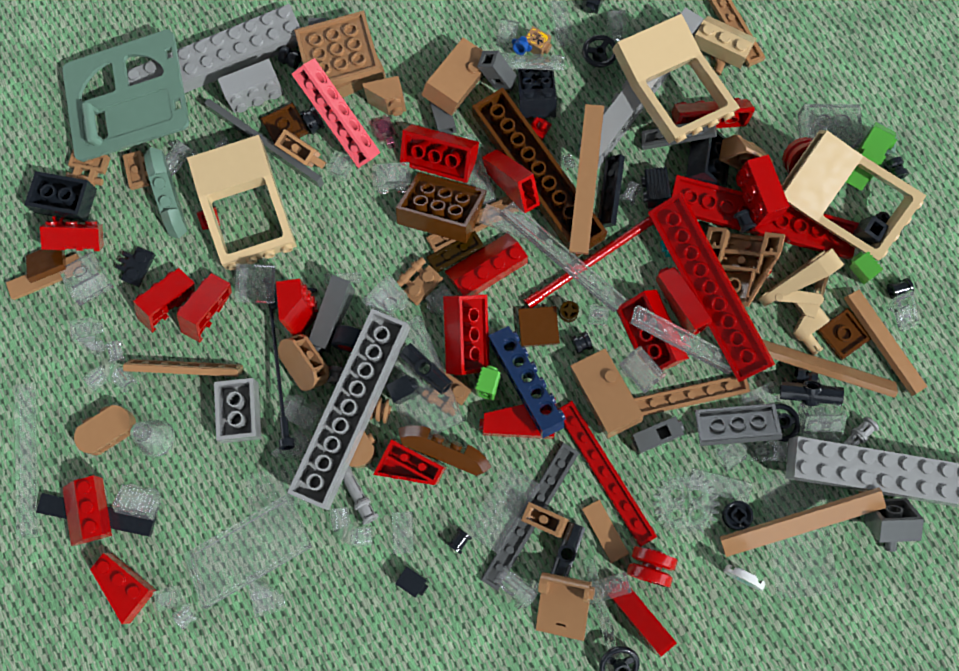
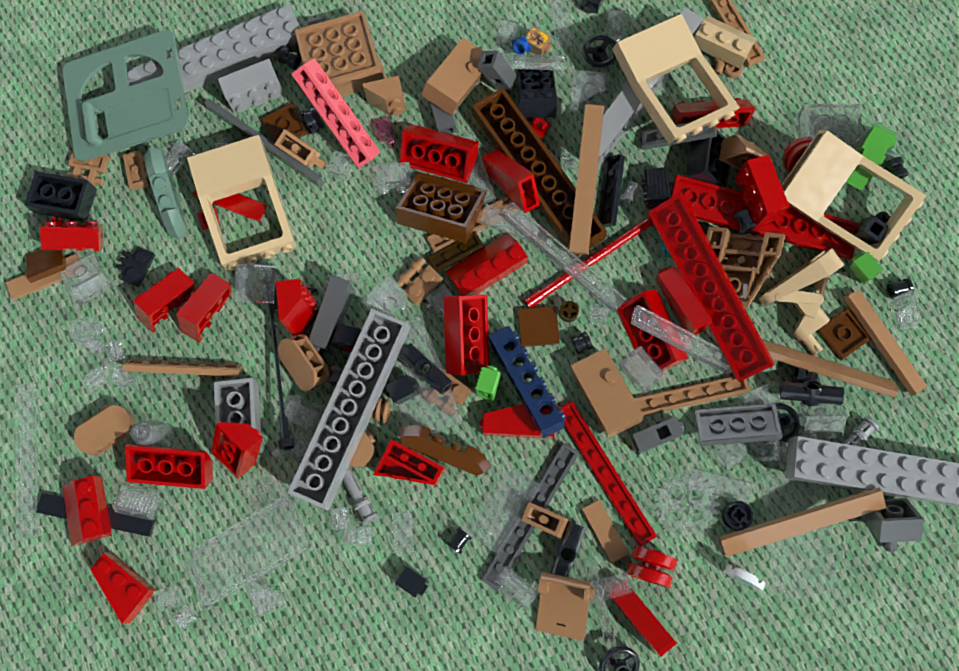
(168, 466): none -> red slope
(236, 446): none -> red slope
(241, 205): none -> red tile
(588, 88): none -> clear slope
(732, 71): none -> medium nougat tile

